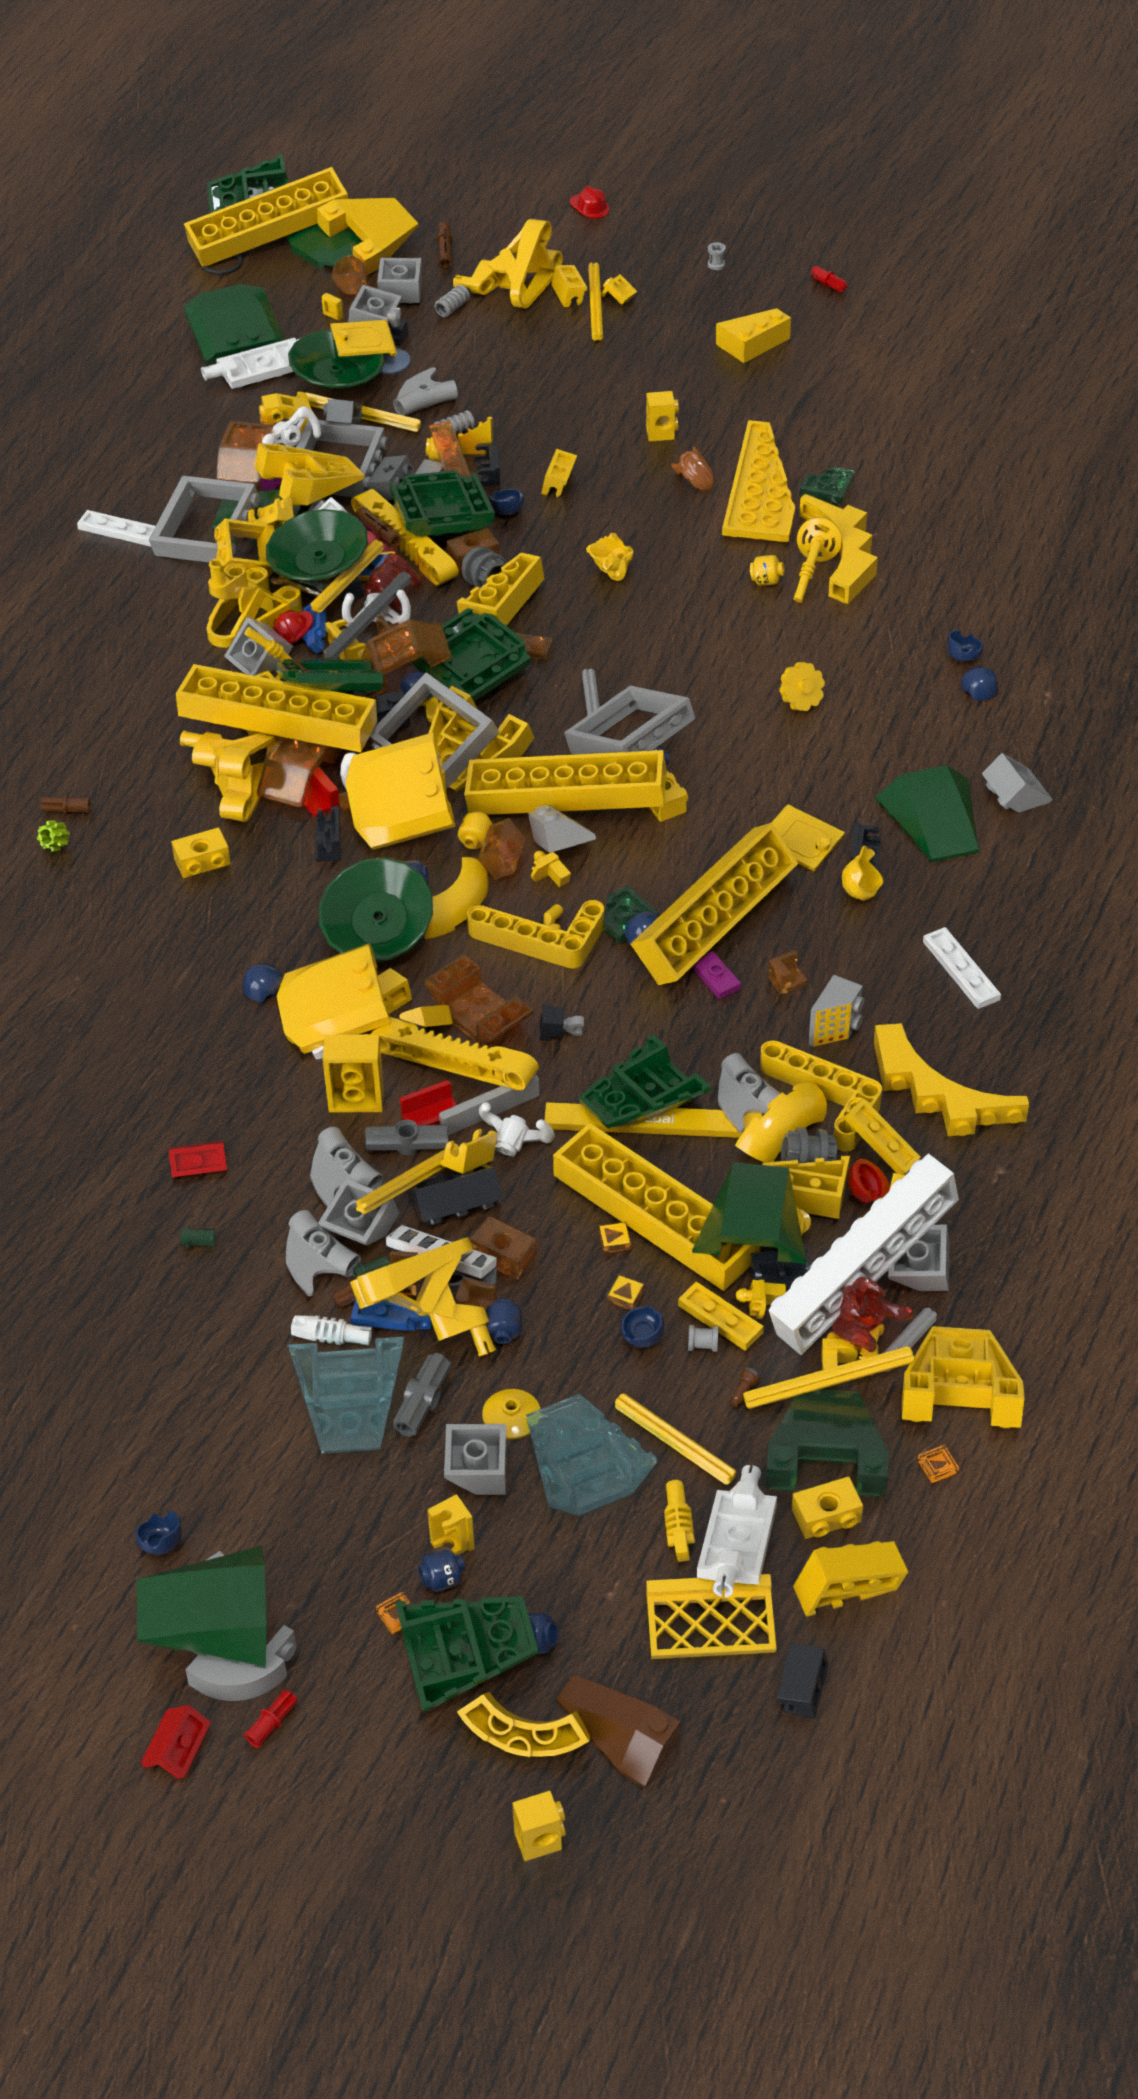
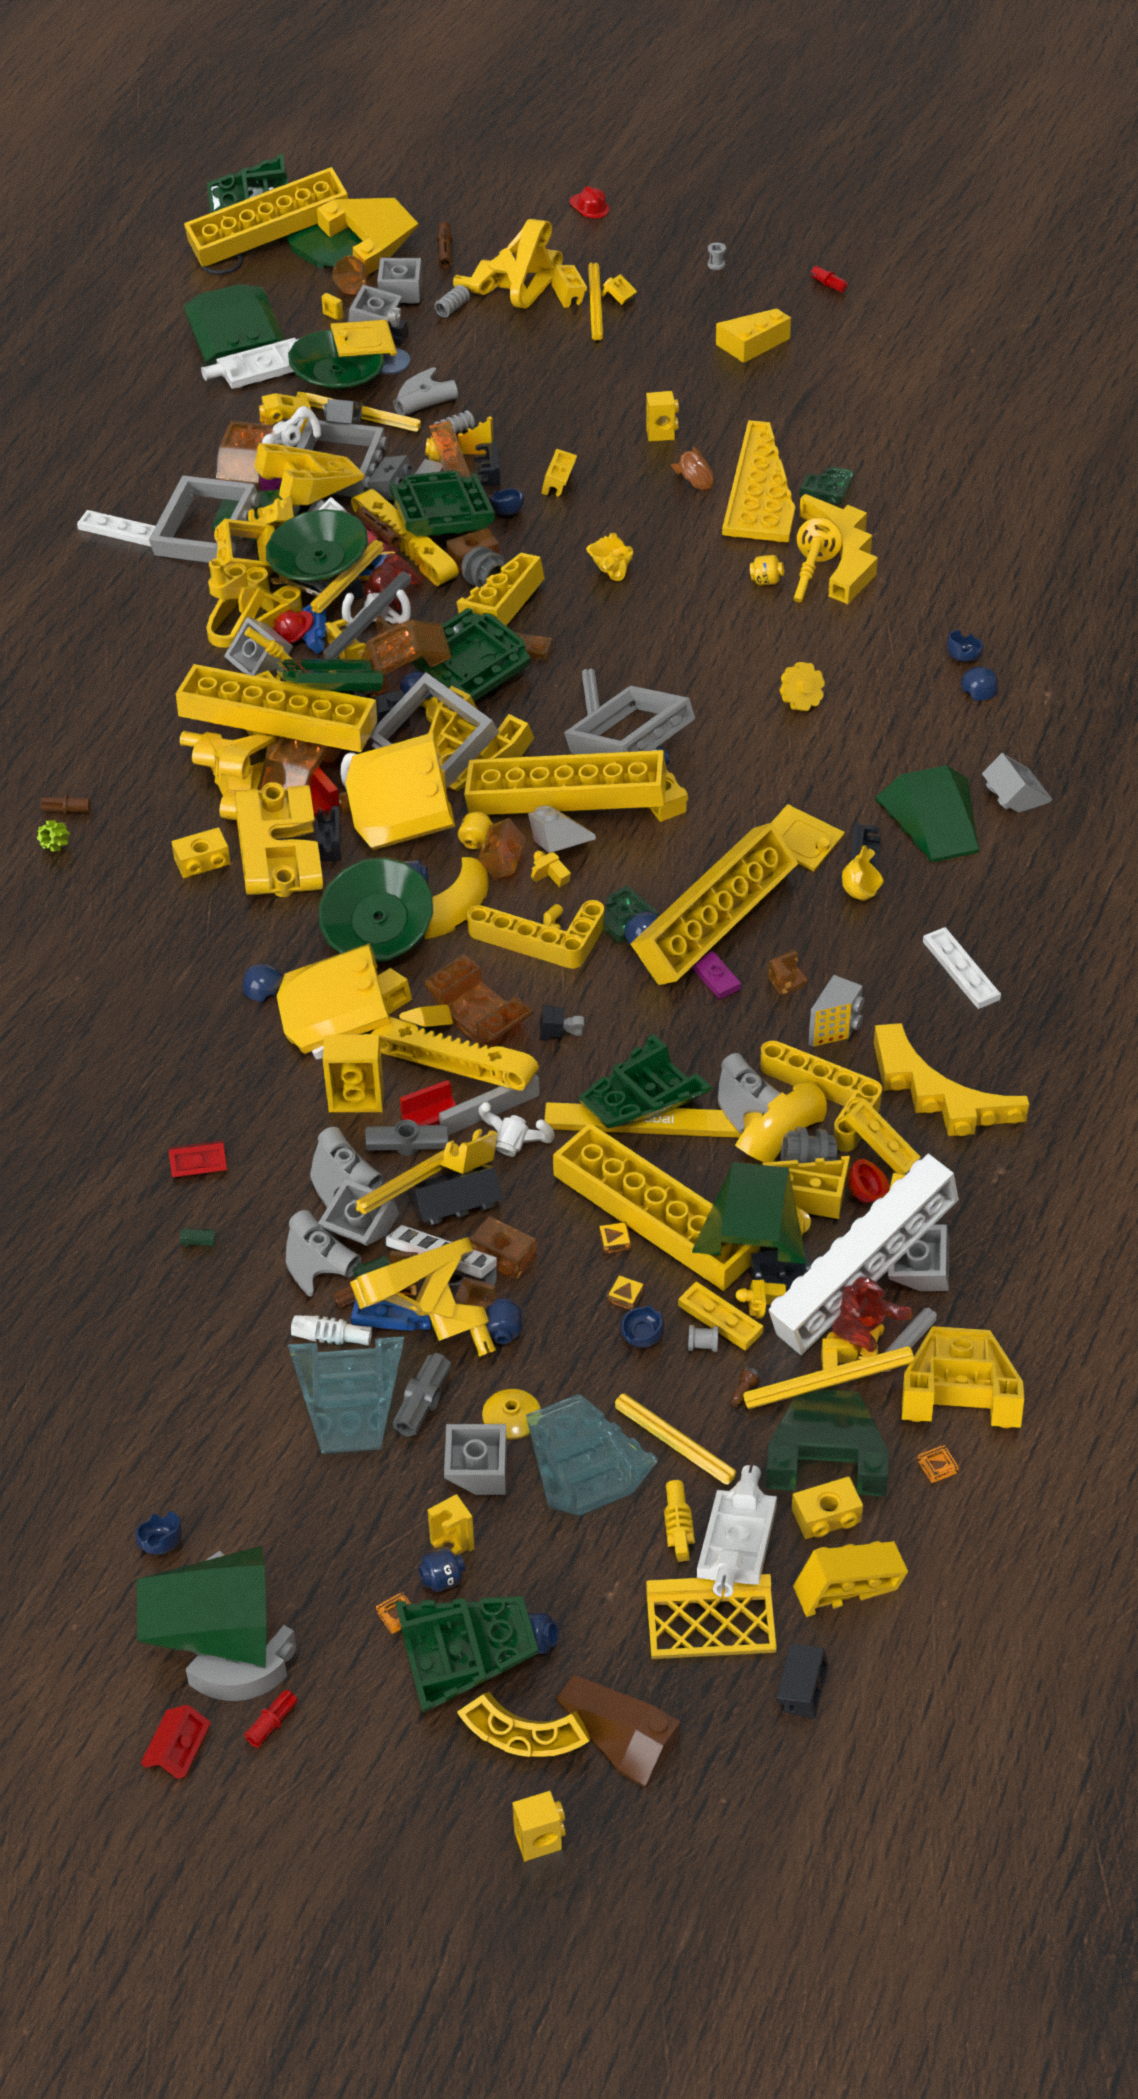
(272, 860): none -> yellow connector

